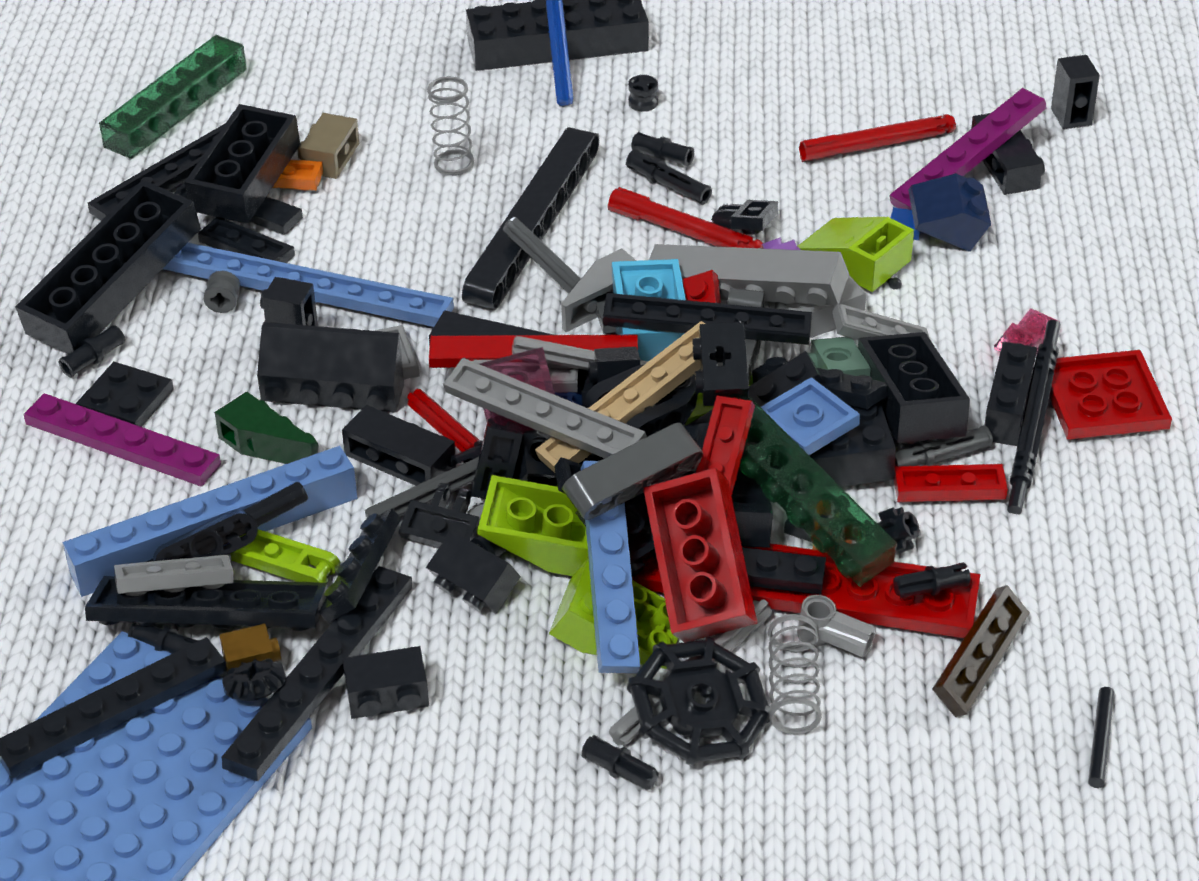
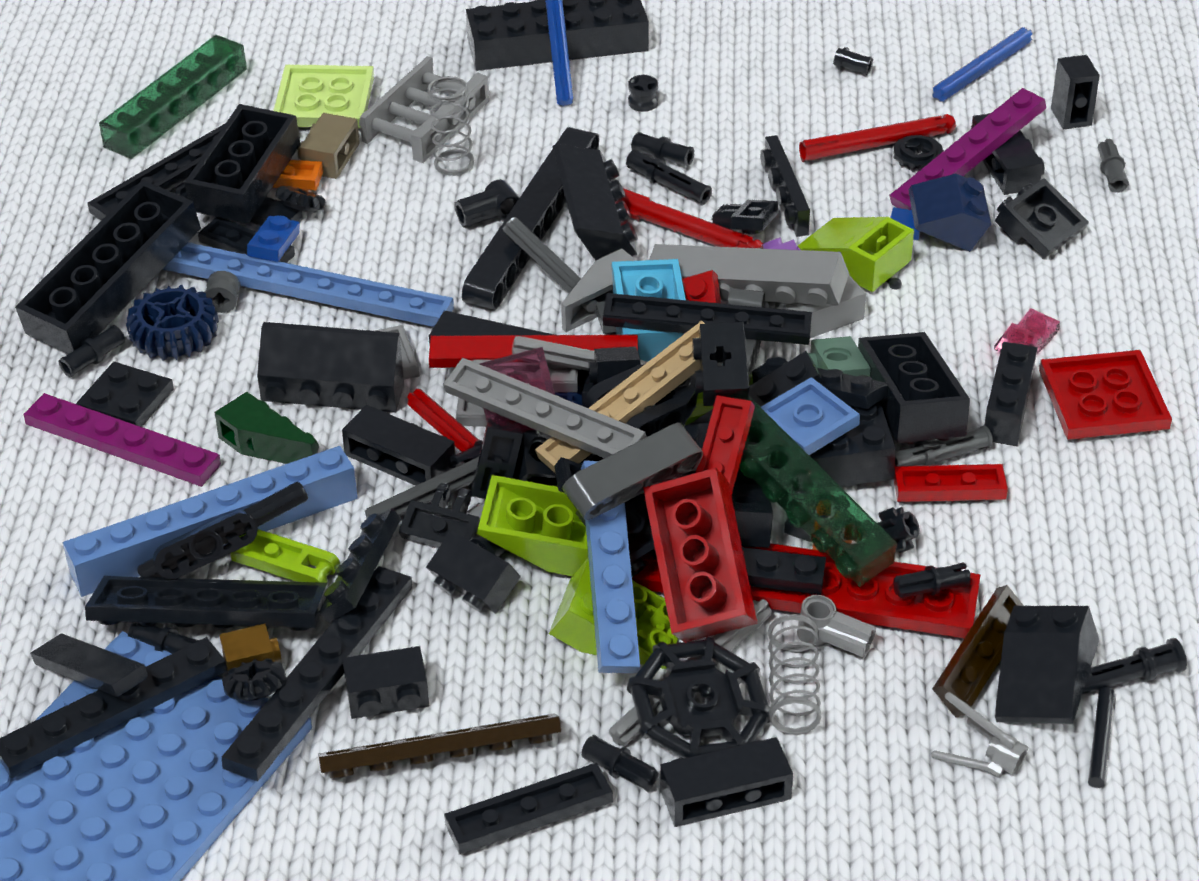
(90, 664): none -> black tile
(172, 322): none -> dark blue gear
(173, 575): light grey plate -> none
(273, 238): none -> blue plate
(289, 302): black brick -> none
(300, 199): none -> black gear
(324, 89): none -> yellowish green plate
(411, 89): none -> light grey fence
(456, 742): none -> dark brown plate
(470, 414): none -> light grey tile
(495, 201): none -> black piece
(528, 808): none -> black plate
(595, 200): none -> black slope
(726, 781): none -> black brick
(787, 187): none -> black plate
(852, 61): none -> black pin
(861, 323): light grey tile -> none
(907, 148): none -> black gear
(982, 64): none -> blue axle
(1004, 750): none -> light grey plant
(1034, 417): black axle -> none
(1040, 218): none -> black plate
(1045, 663): none -> black slope
(1112, 166): none -> dark grey axle
(1142, 664): none -> black pin

